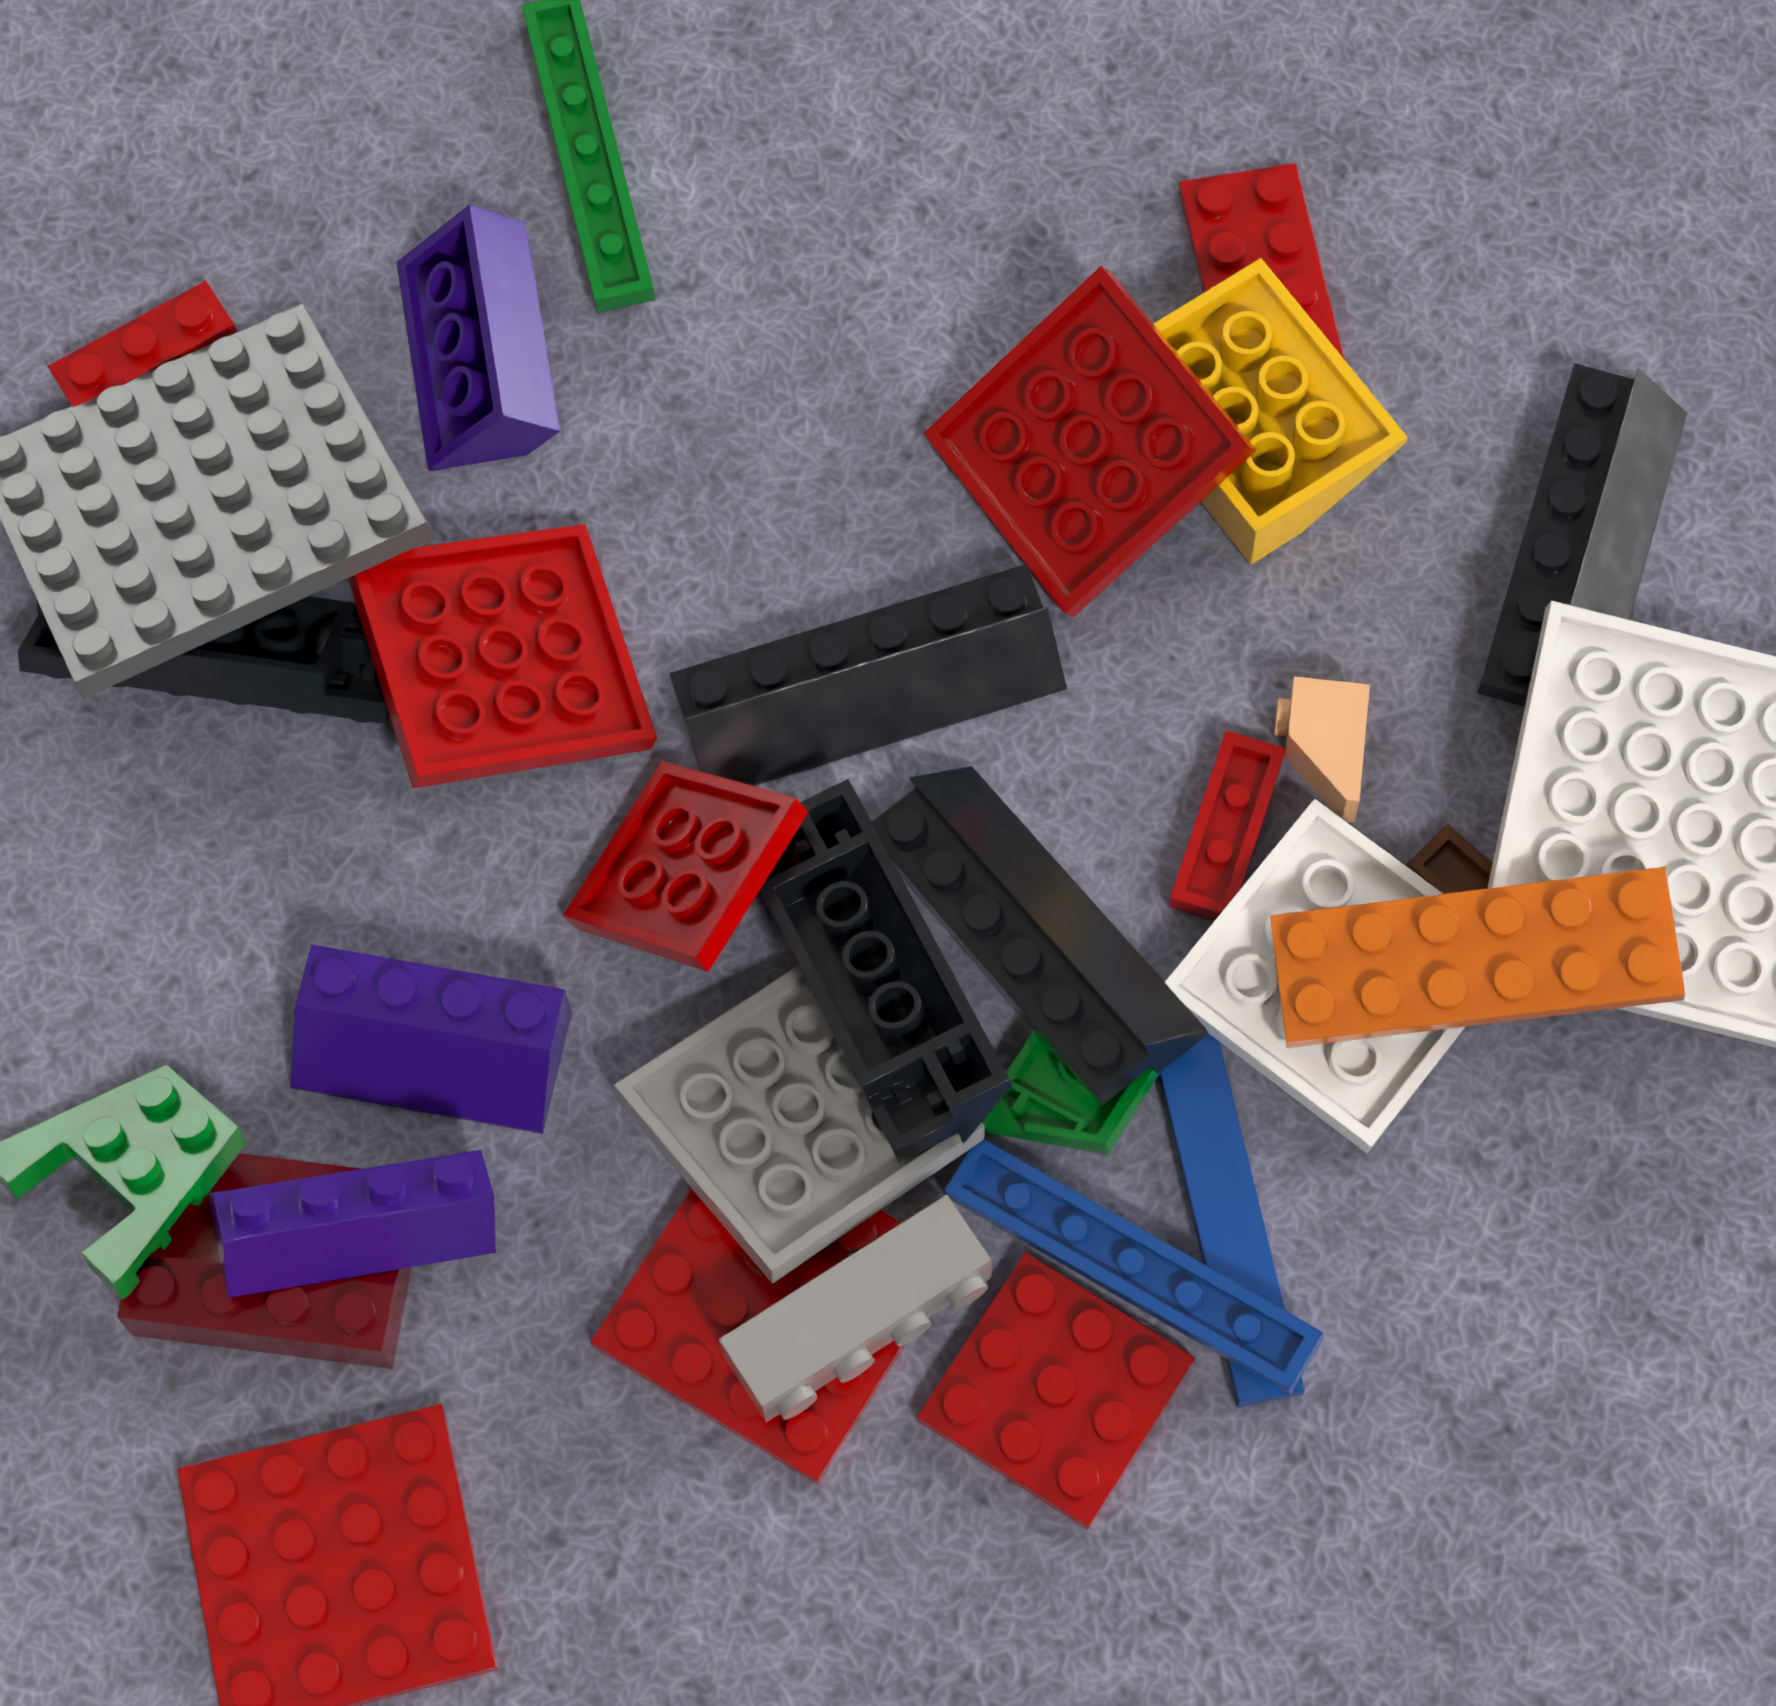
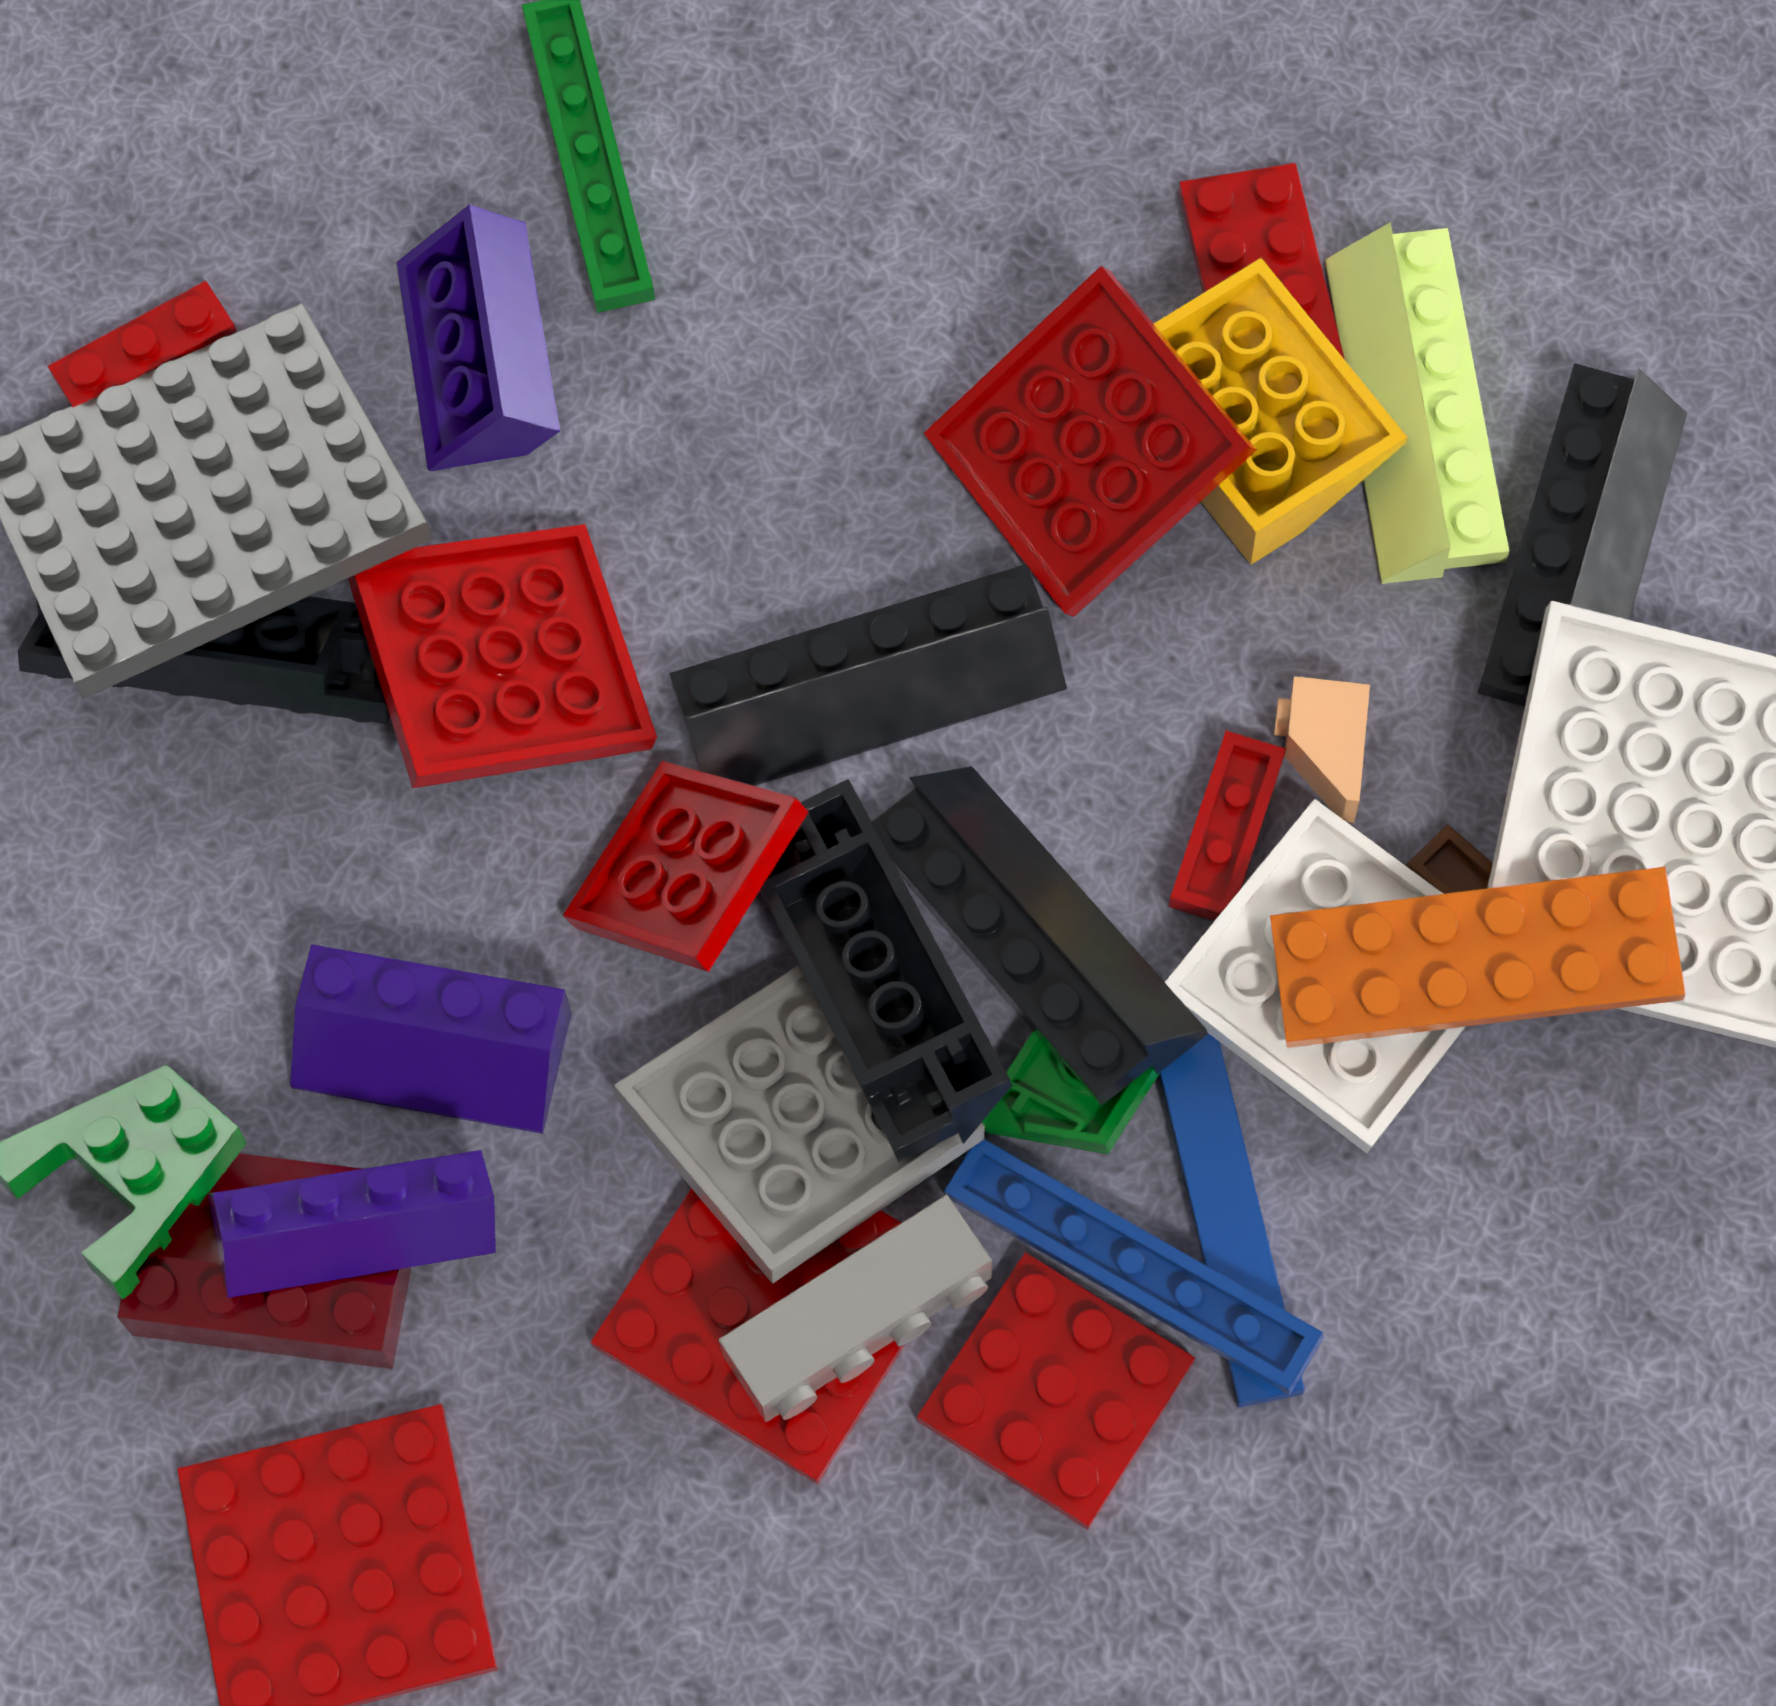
(1410, 346): none -> yellowish green slope

